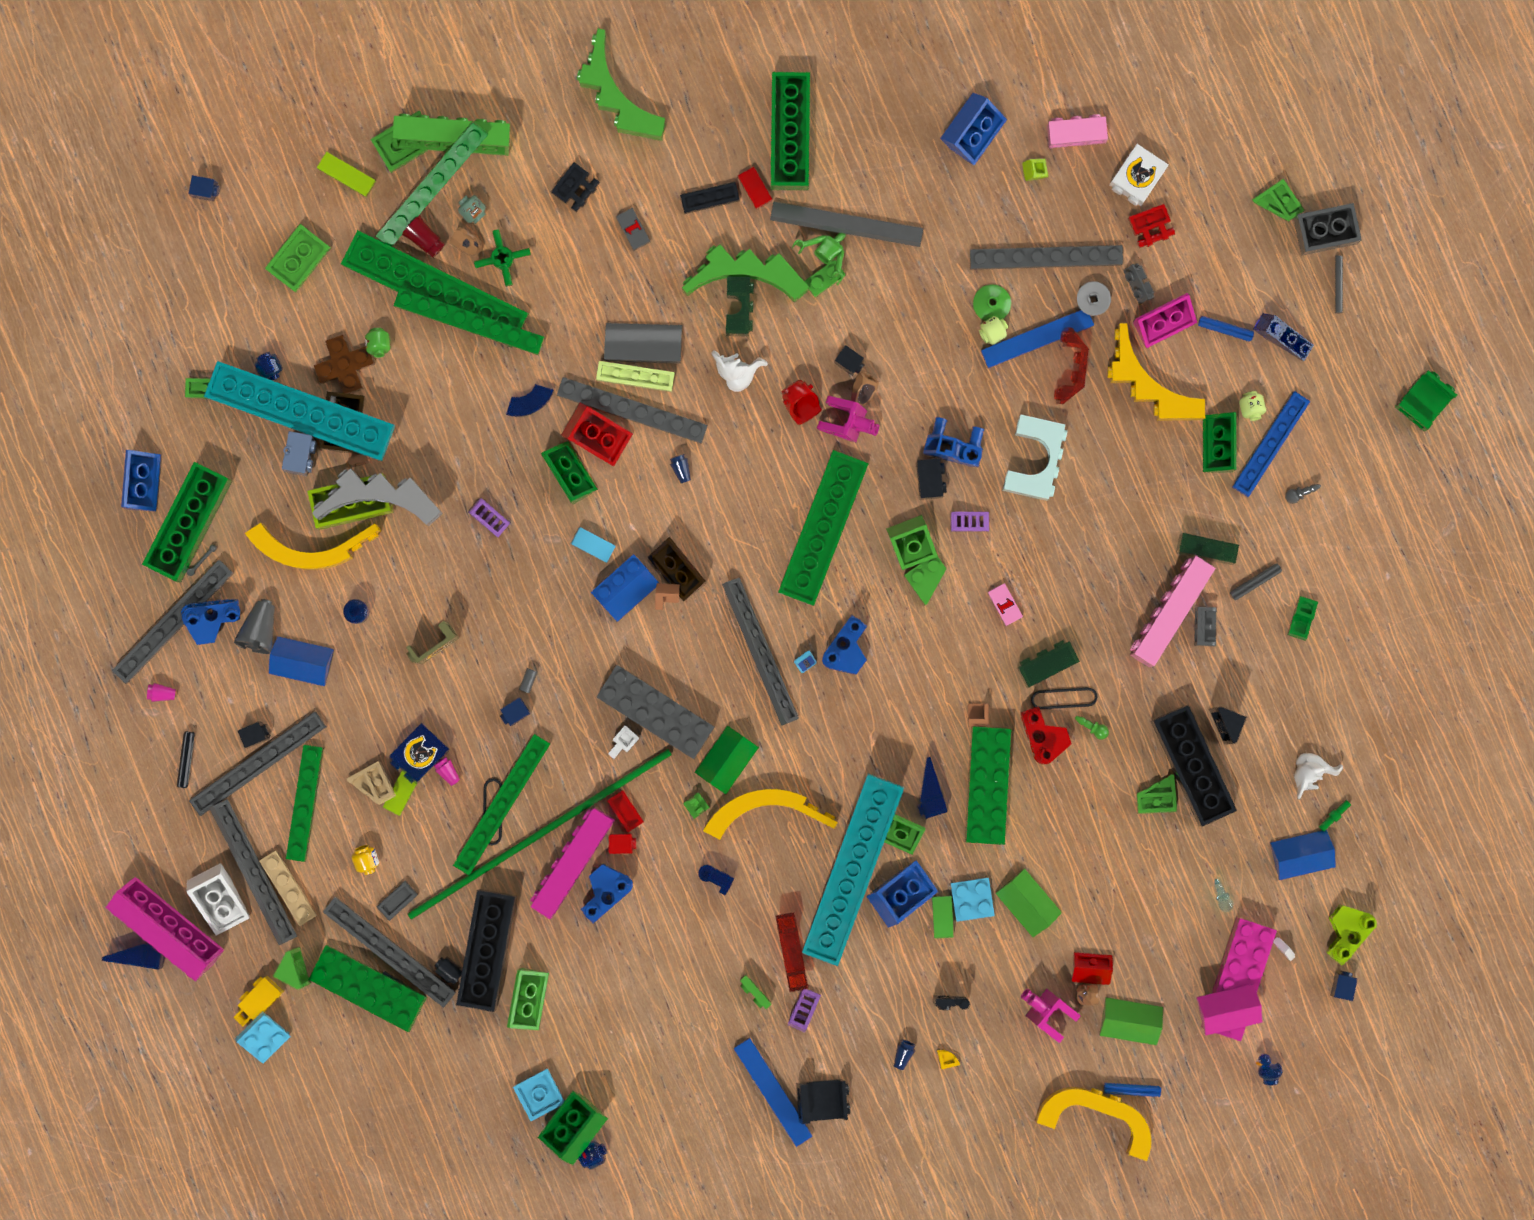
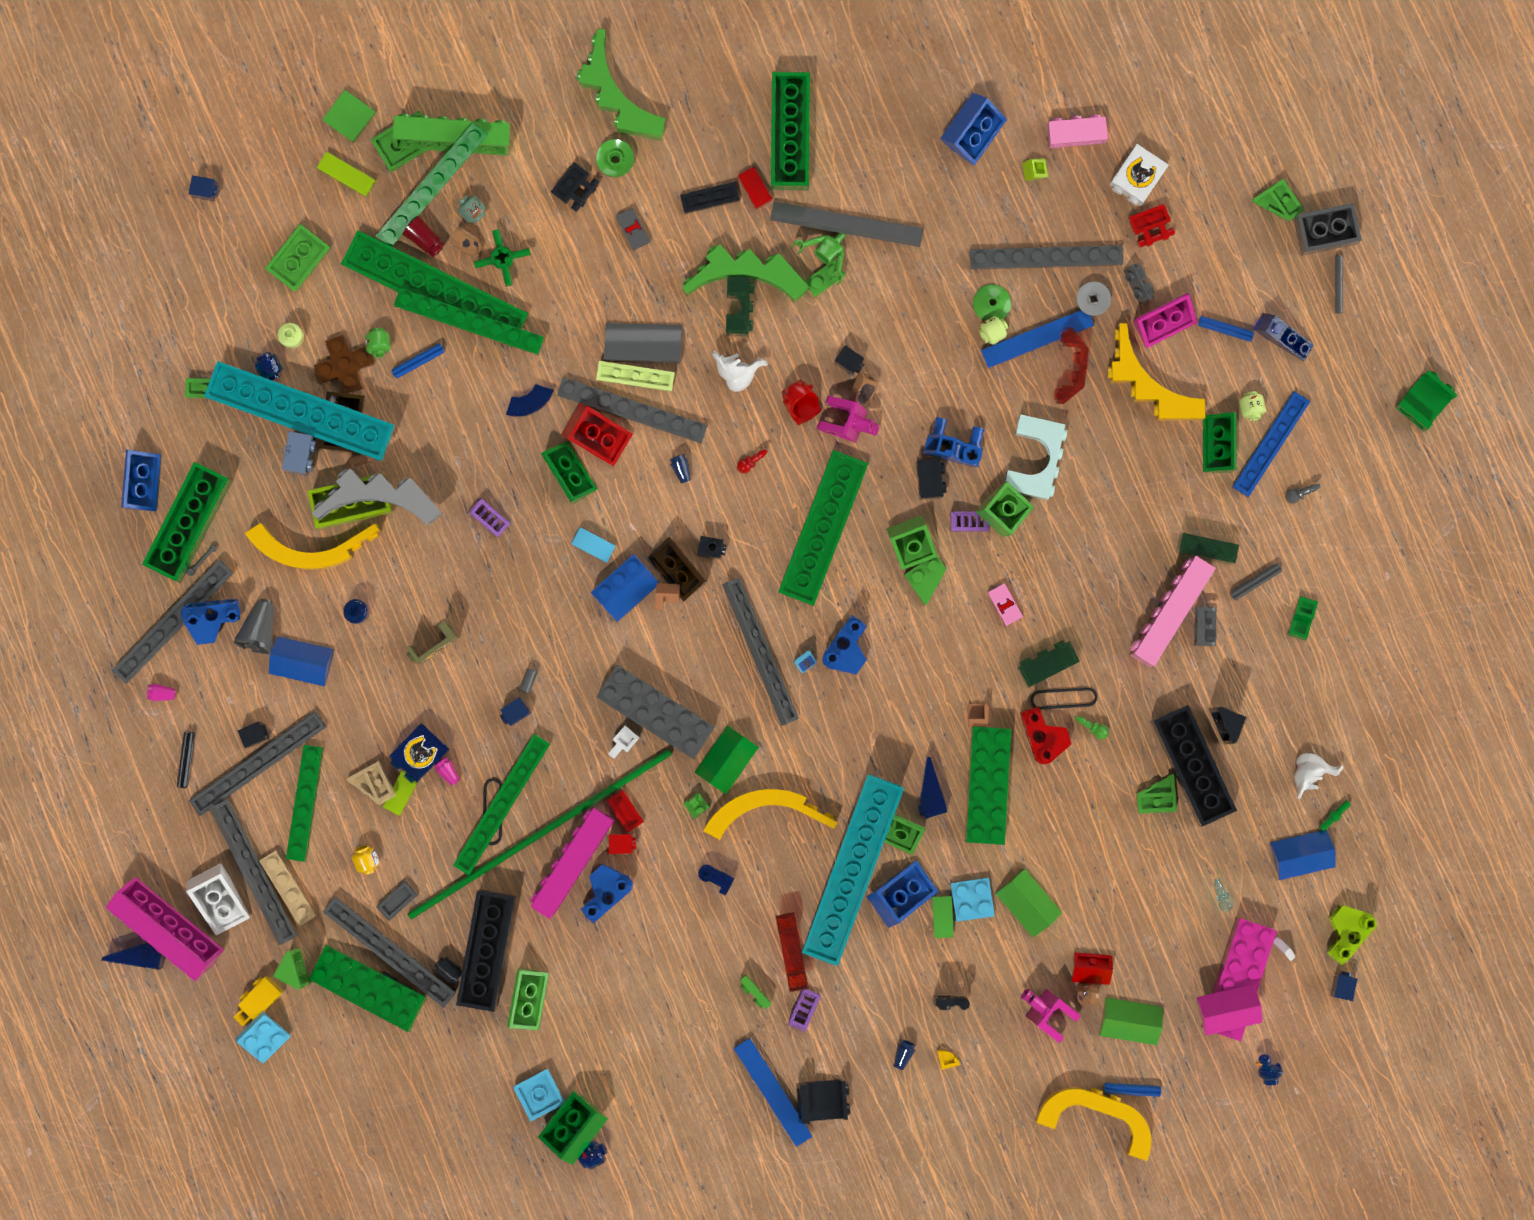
(290, 335): none -> yellowish green head
(349, 116): none -> bright green tile
(417, 361): none -> blue axle
(611, 149): none -> bright green dish
(711, 547): none -> black brick
(745, 465): none -> red bar
(1005, 509): none -> bright green slope

